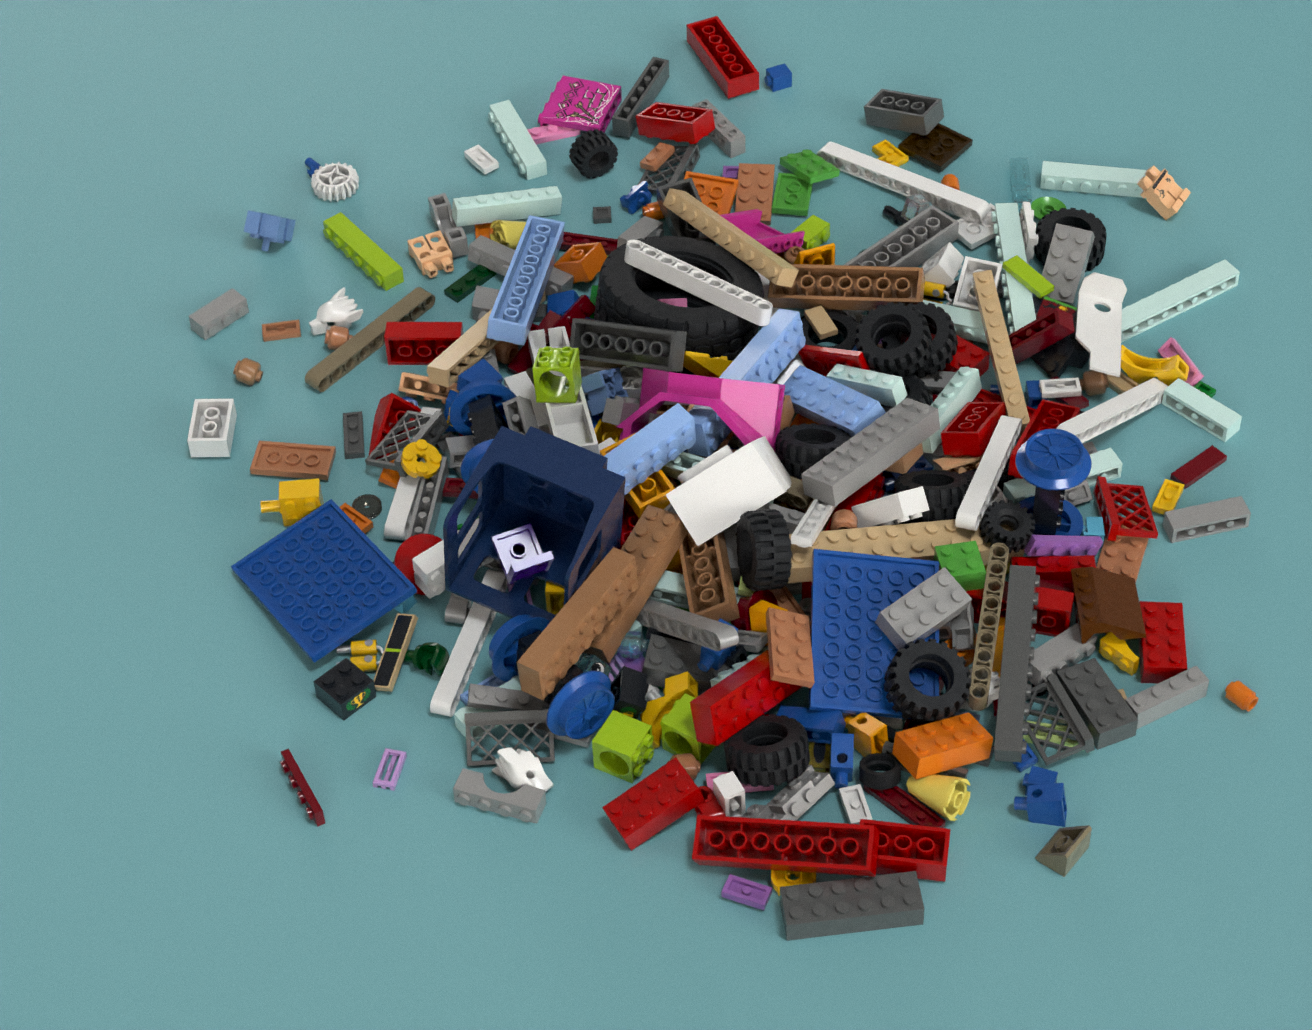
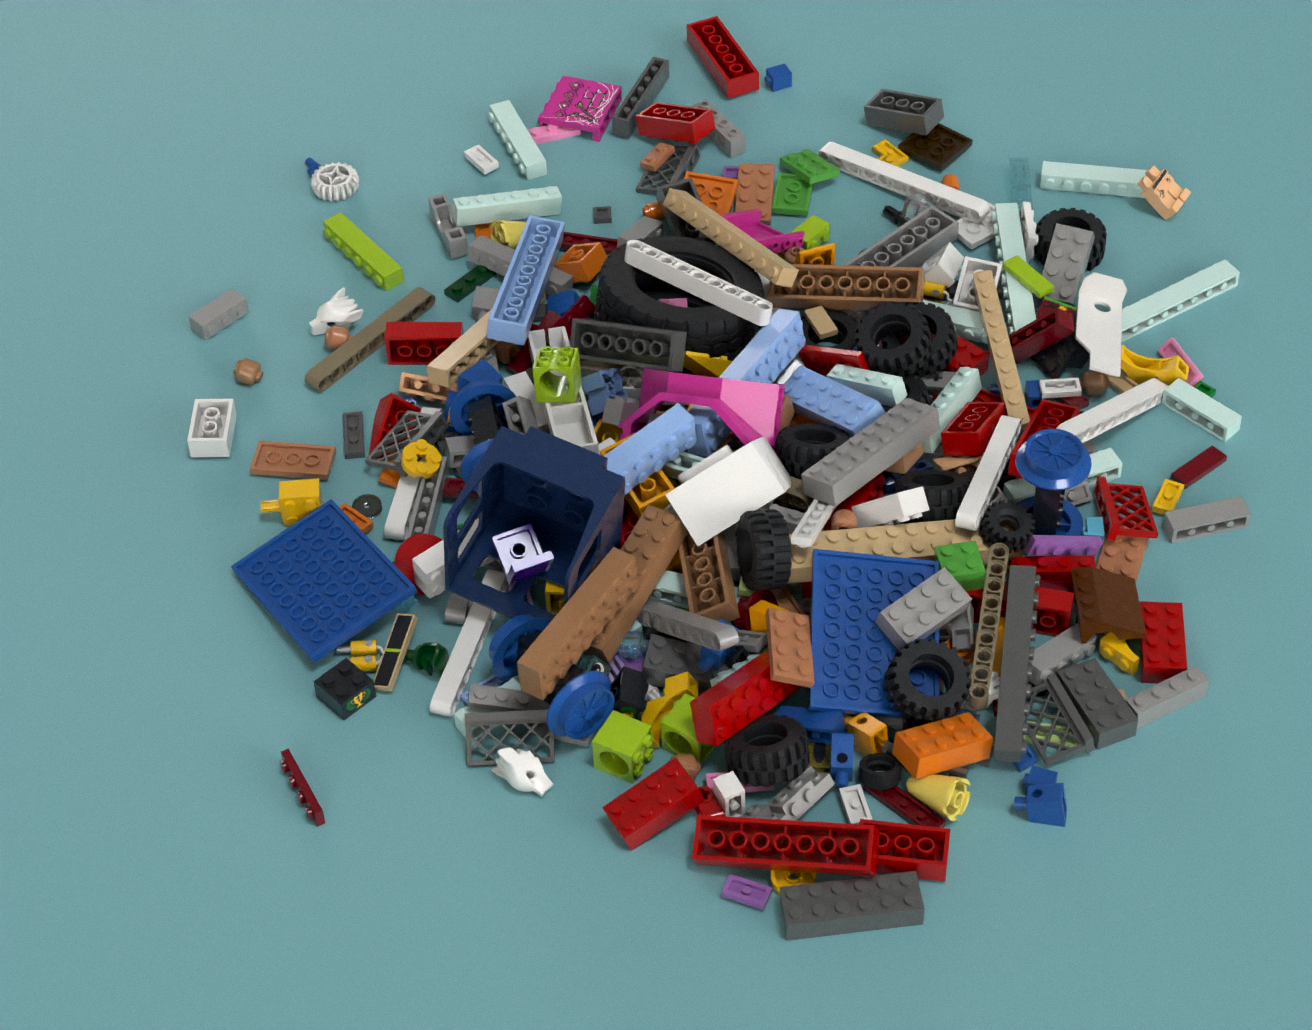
(269, 228): medium blue brick -> none
(281, 330): nougat tile -> none
(386, 783): lavender tile -> none
(431, 255): light nougat hips -> none
(522, 804): light grey arch -> none
(593, 153): black tyre -> none
(636, 198): blue hips -> none
(1045, 205): bright green dish -> none
(1065, 848): dark tan slope -> none
(1241, 695): orange brick -> none

